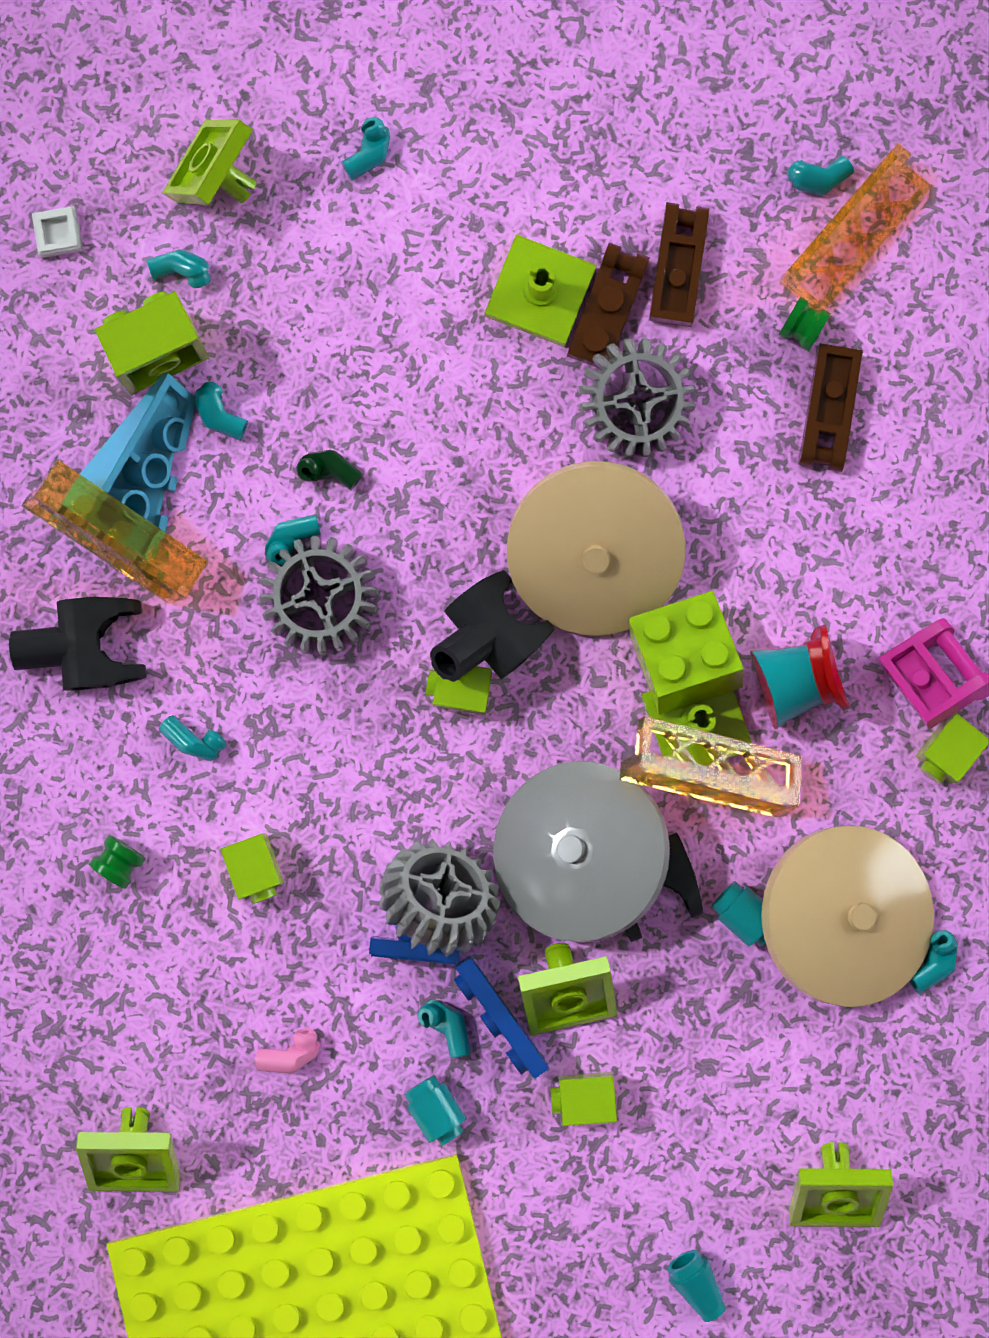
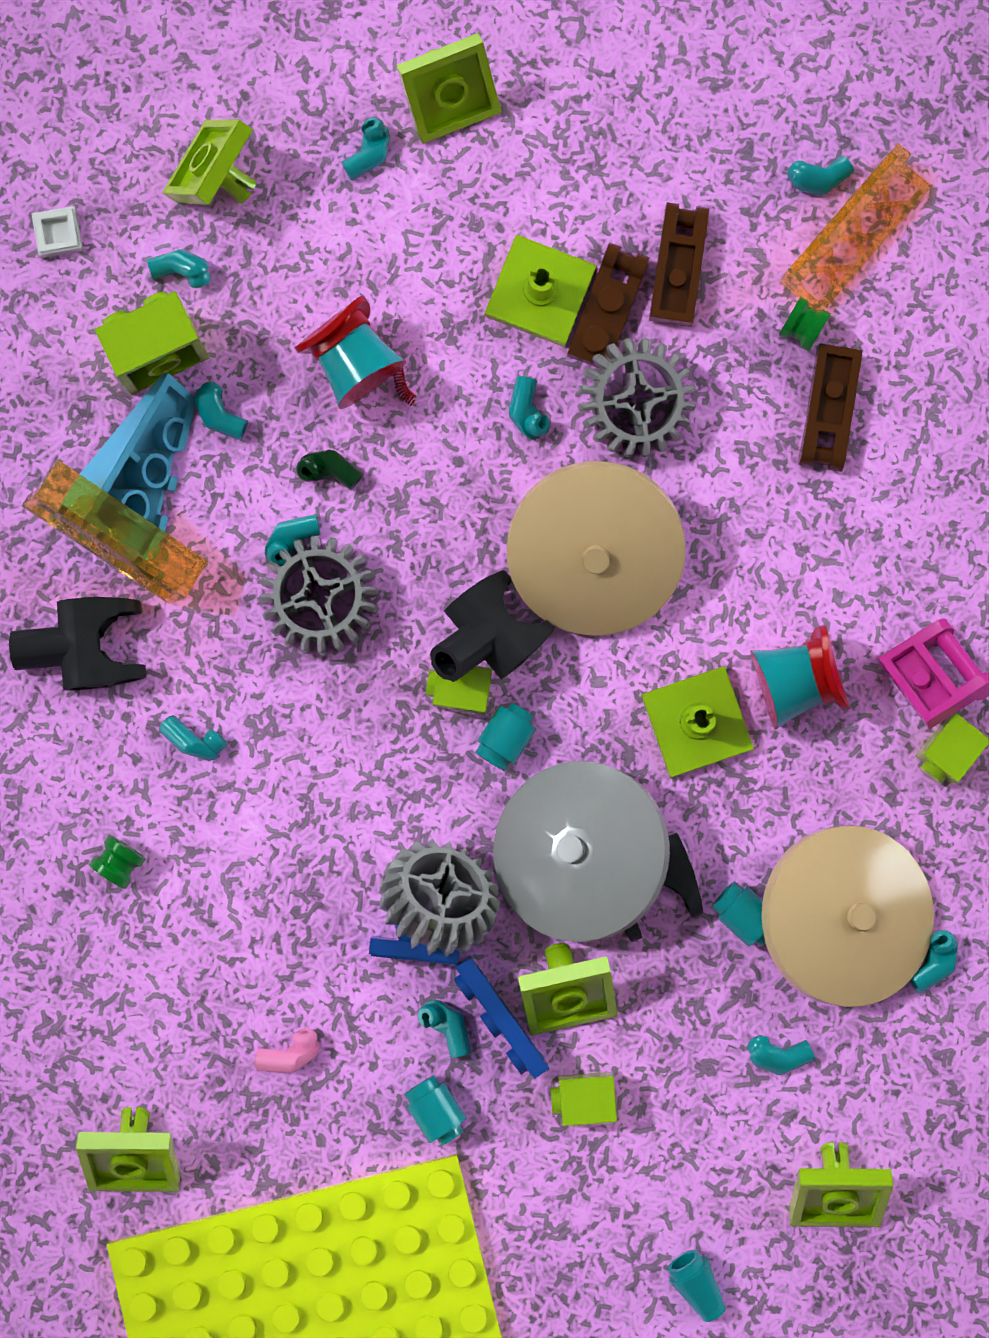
(253, 868): lime brick -> none
(352, 353): none -> hat
(405, 388): none -> red leg
(449, 88): none -> lime tile
(505, 736): none -> teal brick
(524, 413): none -> teal arm
(686, 652): lime brick -> none
(706, 782): clear yellow fence -> none
(776, 1059): none -> teal arm

